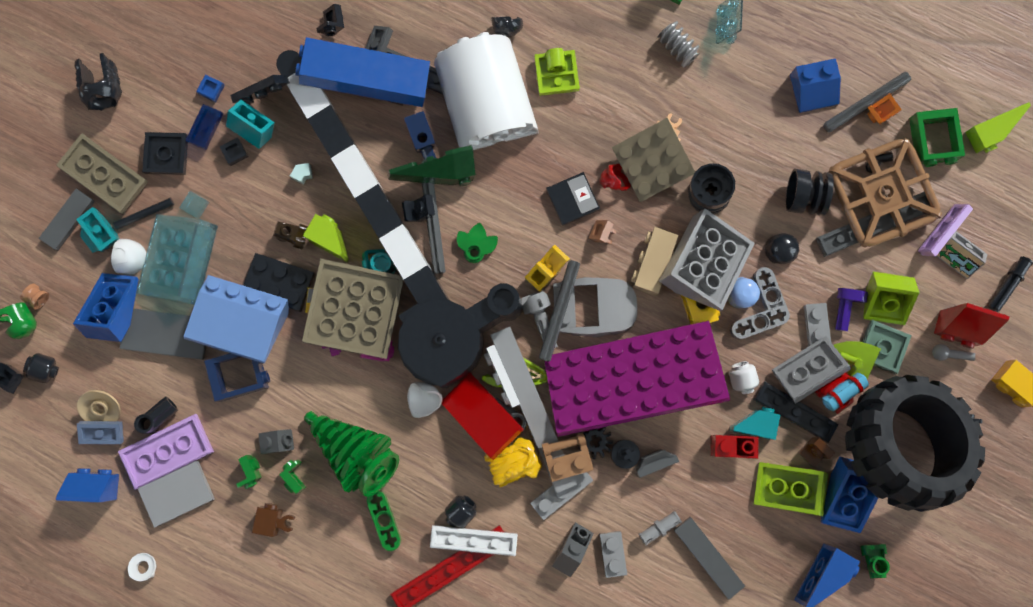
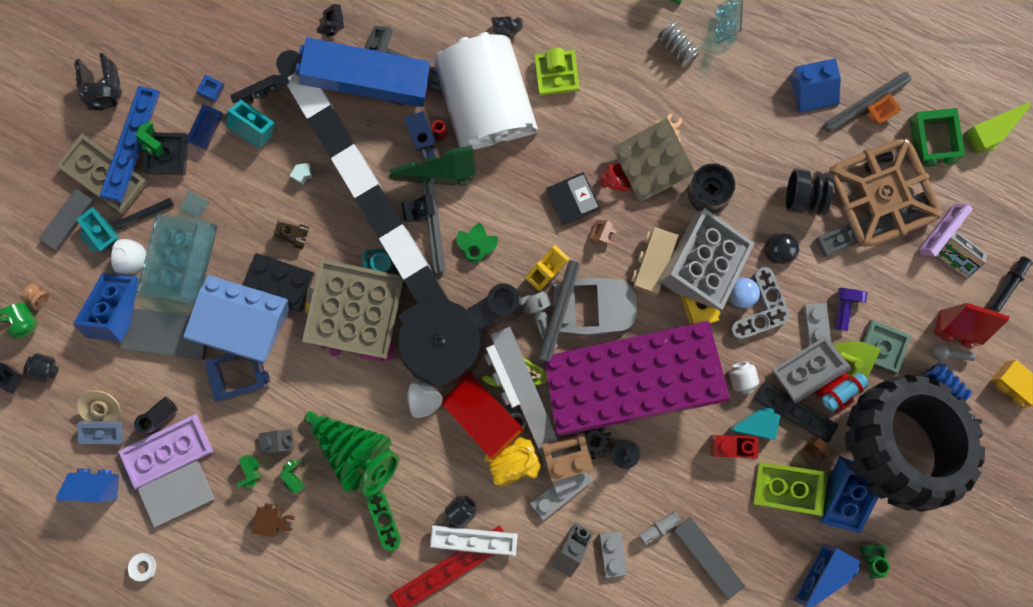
(128, 147): none -> blue tile
(147, 142): none -> green bracket
(234, 151): black plate -> none
(325, 235): lime slope -> none
(439, 130): none -> red pin
(654, 462): dark grey slope -> none
(890, 298): lime slope -> none
(940, 373): none -> blue piece

